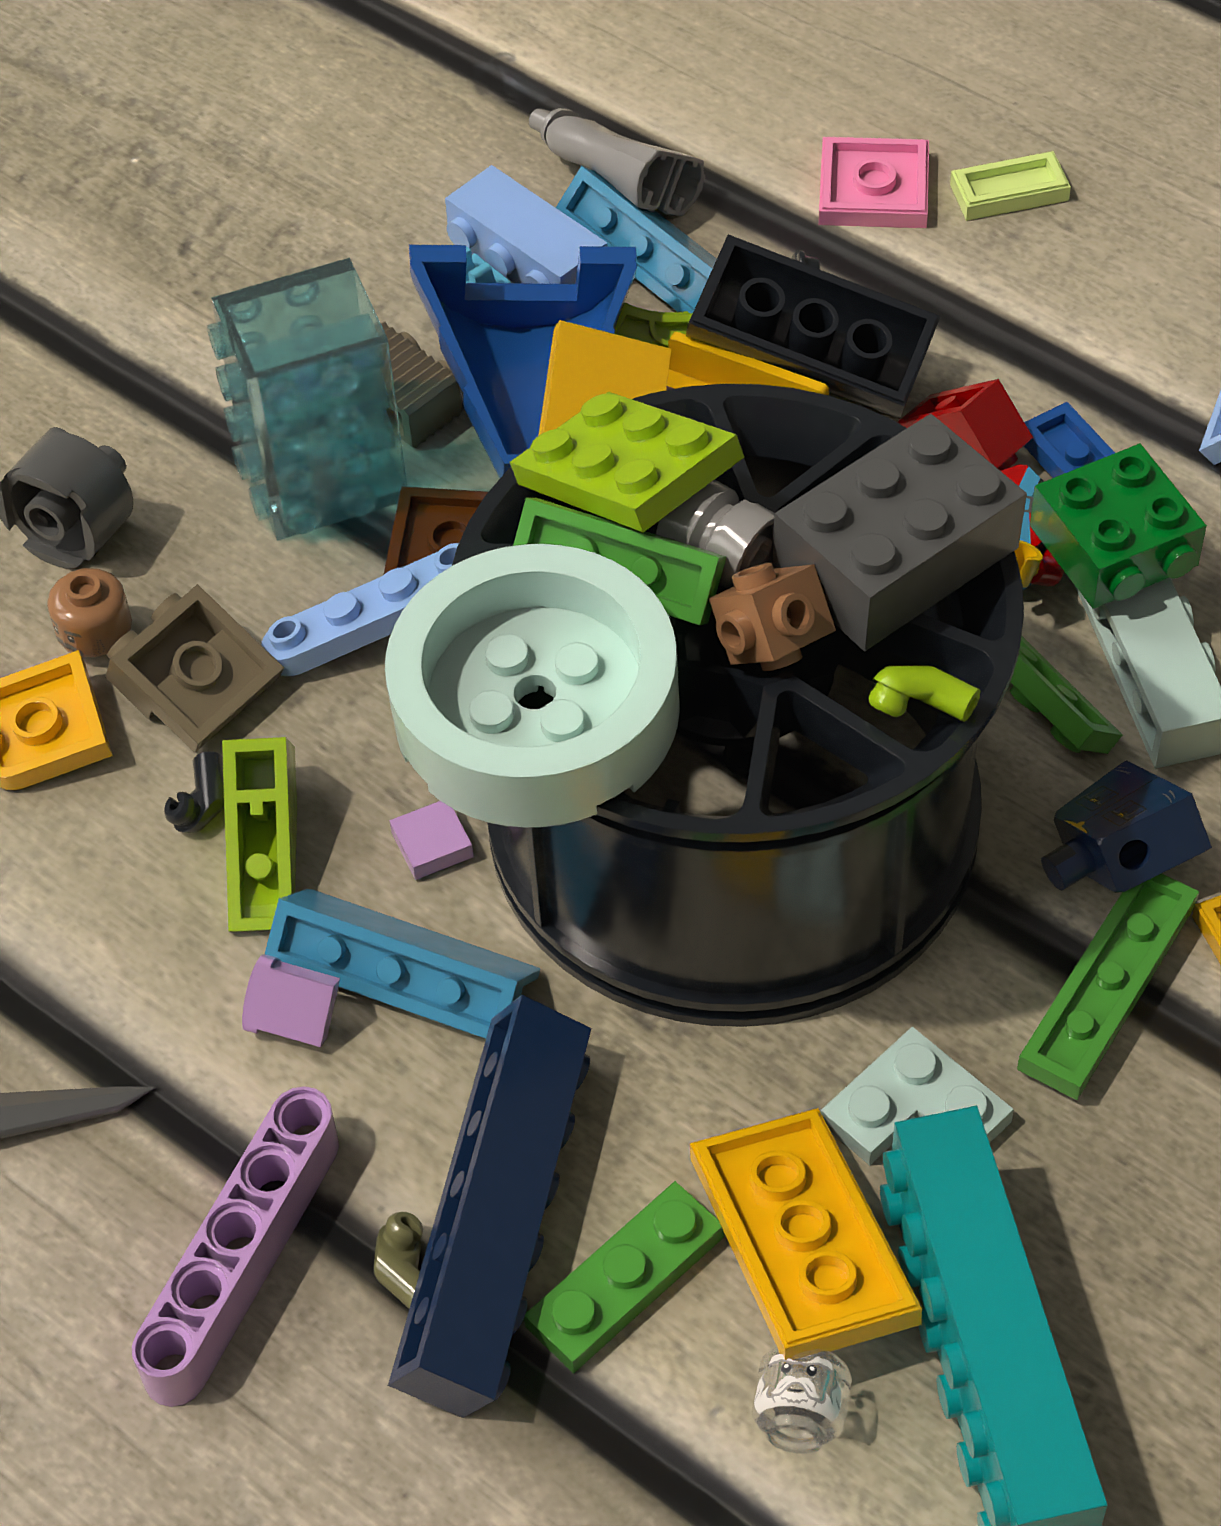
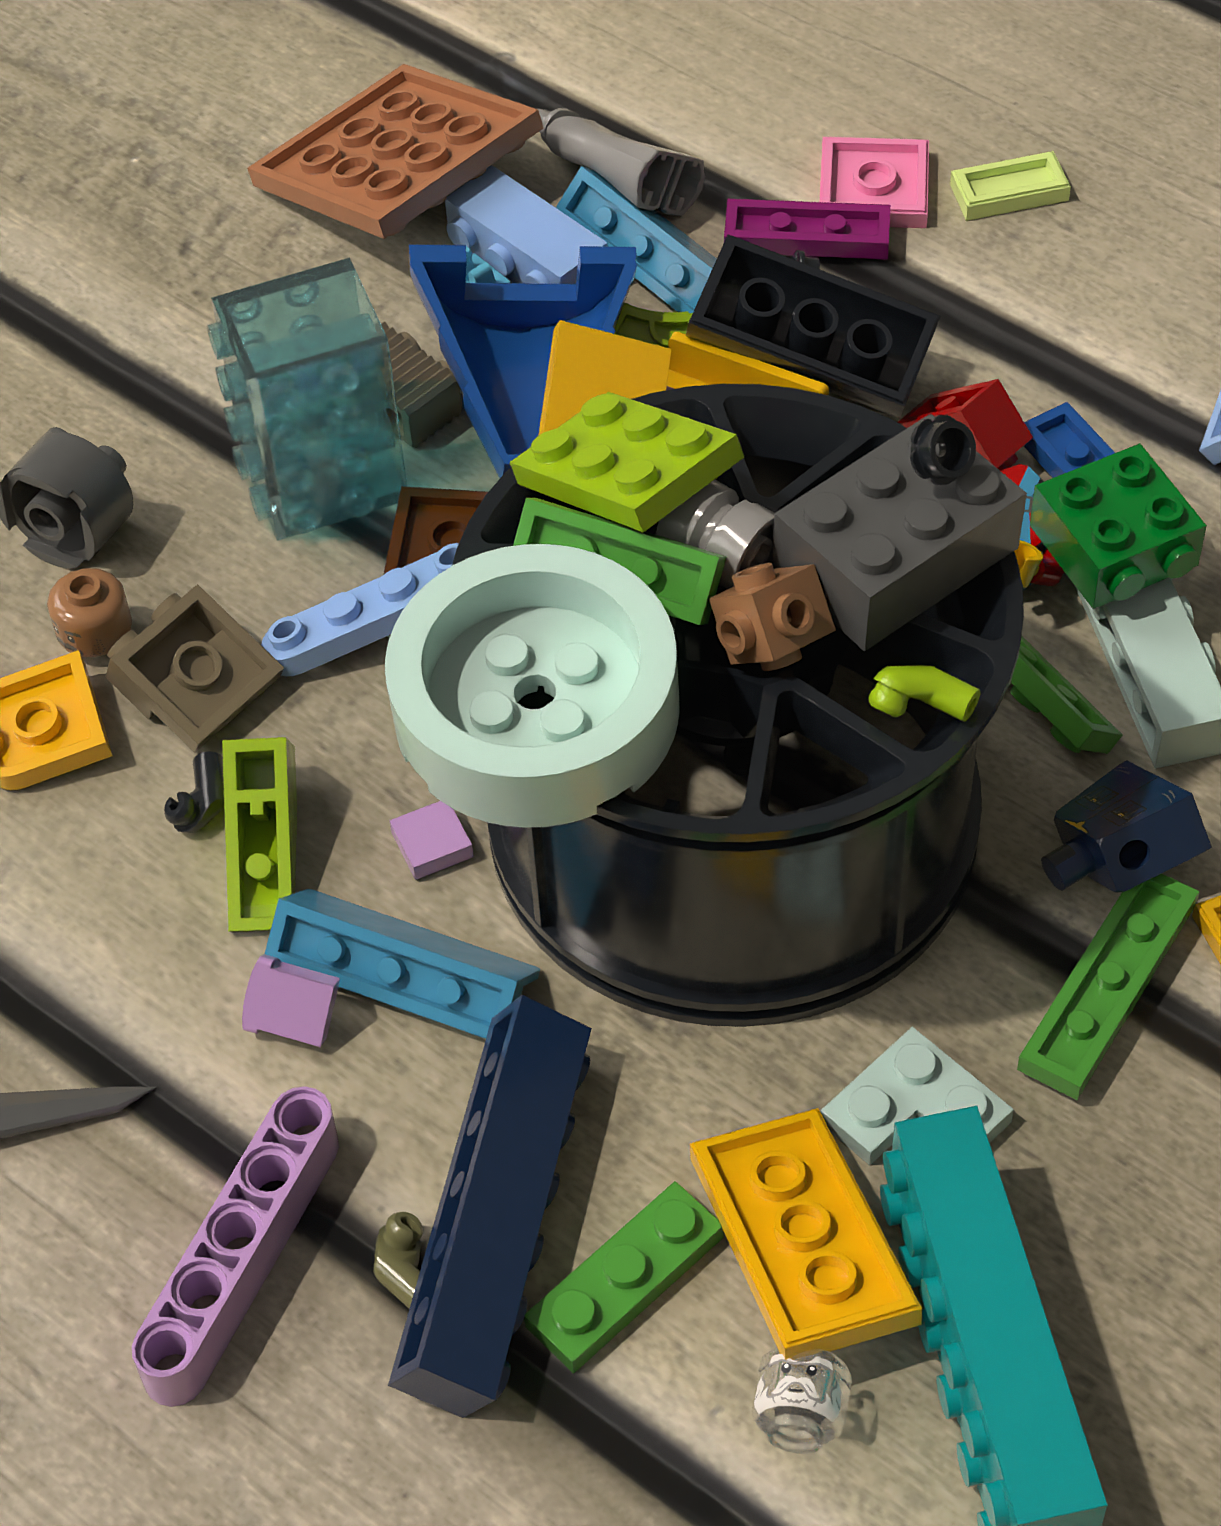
(395, 150): none -> nougat plate
(812, 227): none -> magenta plate
(956, 449): none -> black plate

